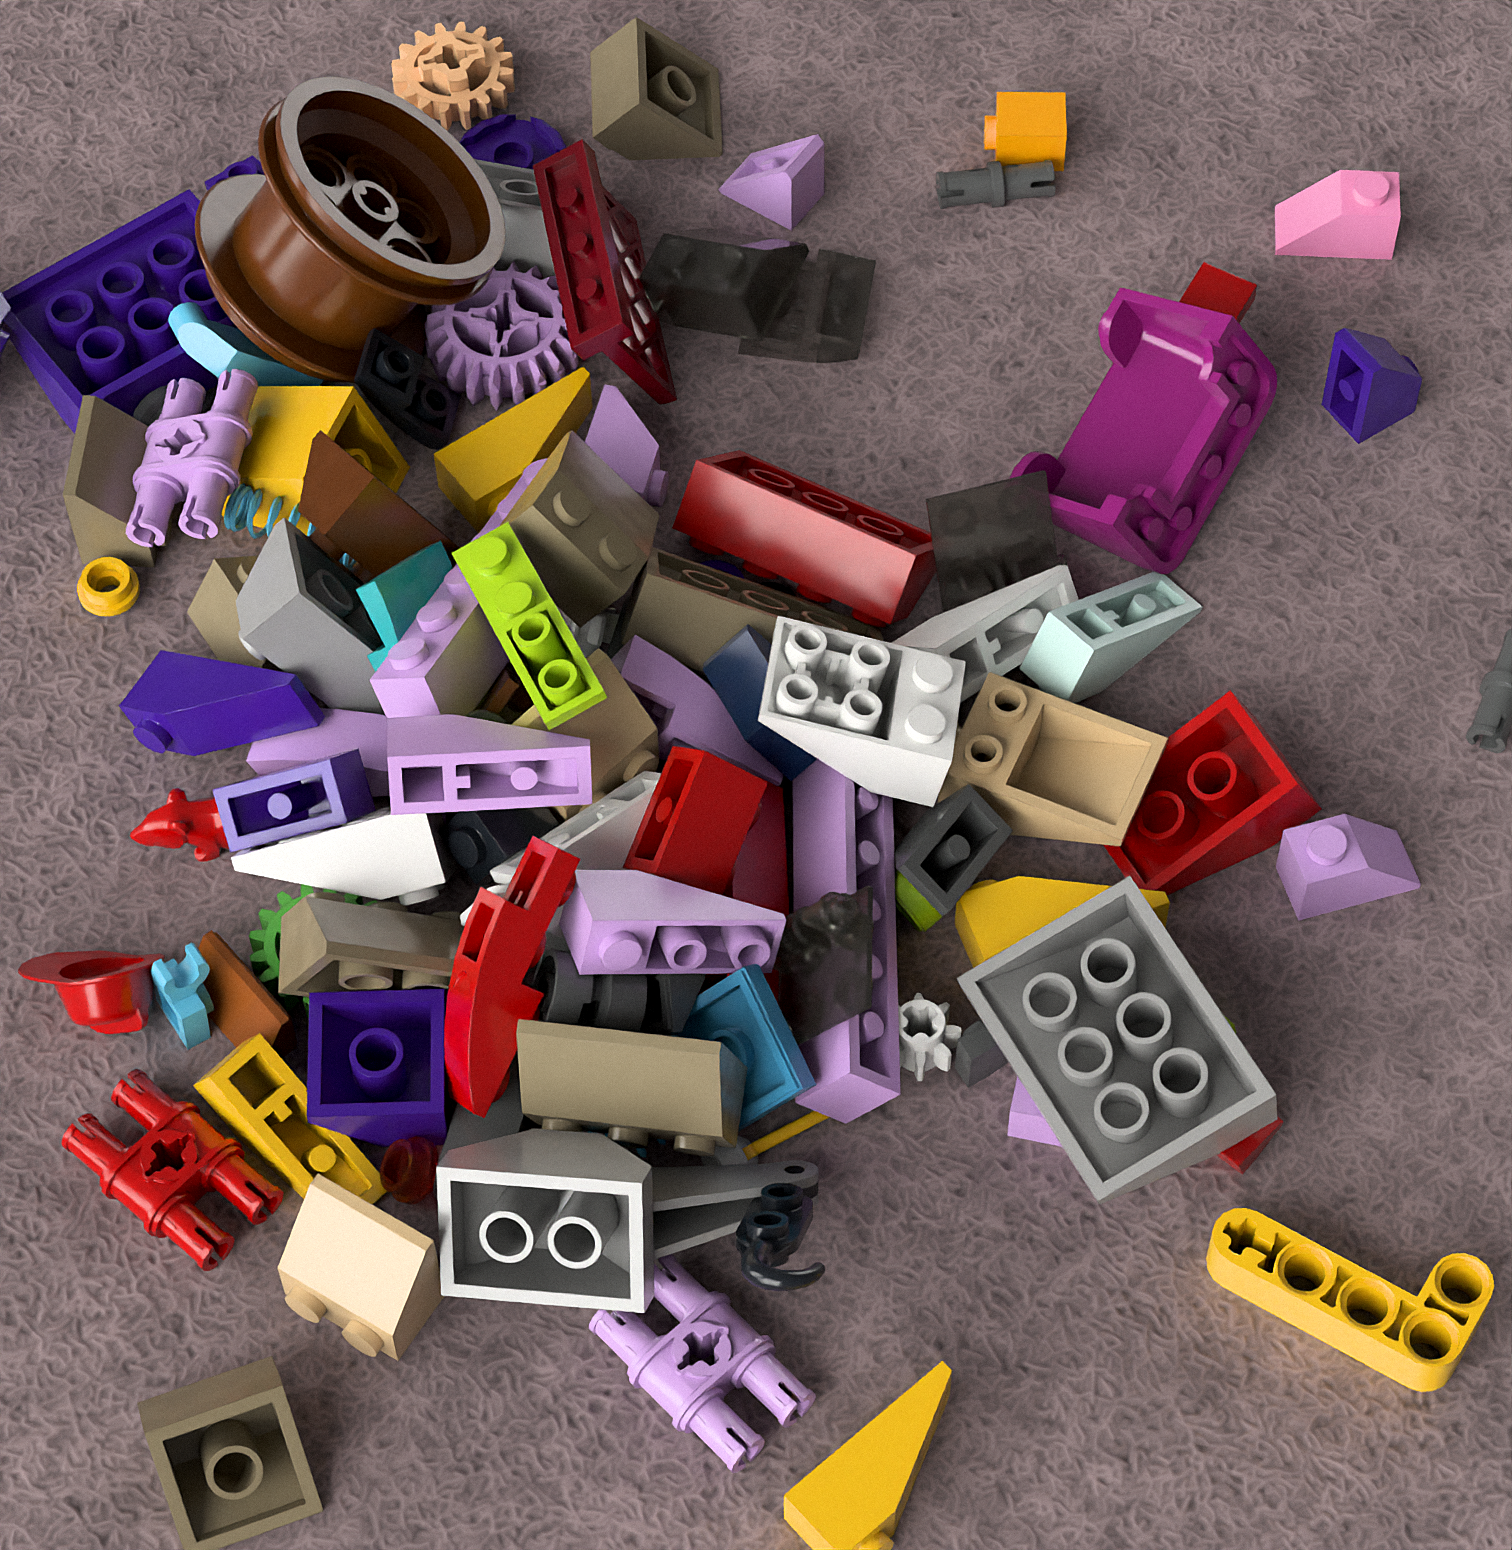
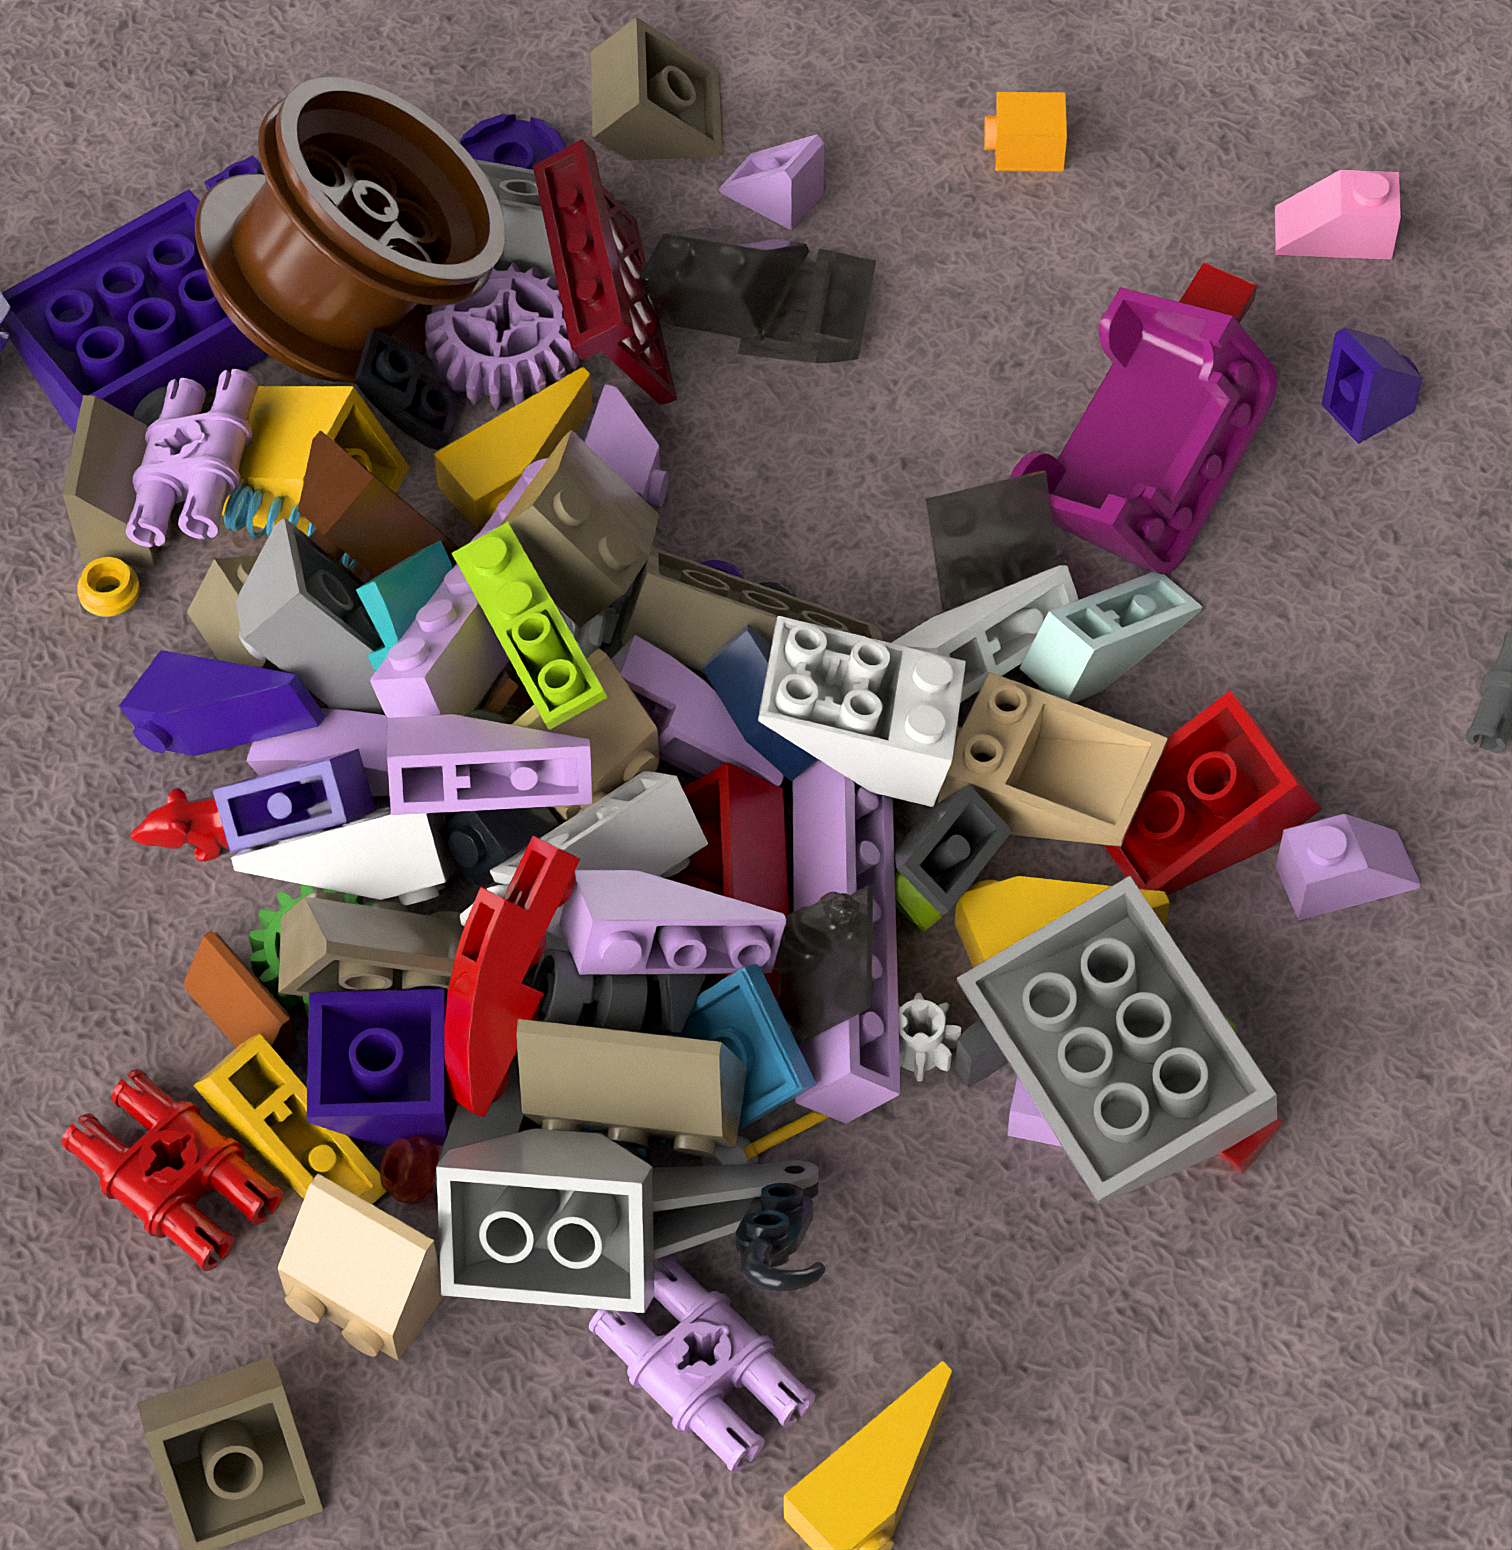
(99, 987): red piece -> none
(184, 996): medium azure plate -> none
(227, 348): medium azure piece -> none
(454, 74): light nougat gear -> none
(697, 820): red brick -> none
(807, 535): red slope -> none
(995, 184): dark grey pin -> none
(1348, 1287): yellow beam -> none

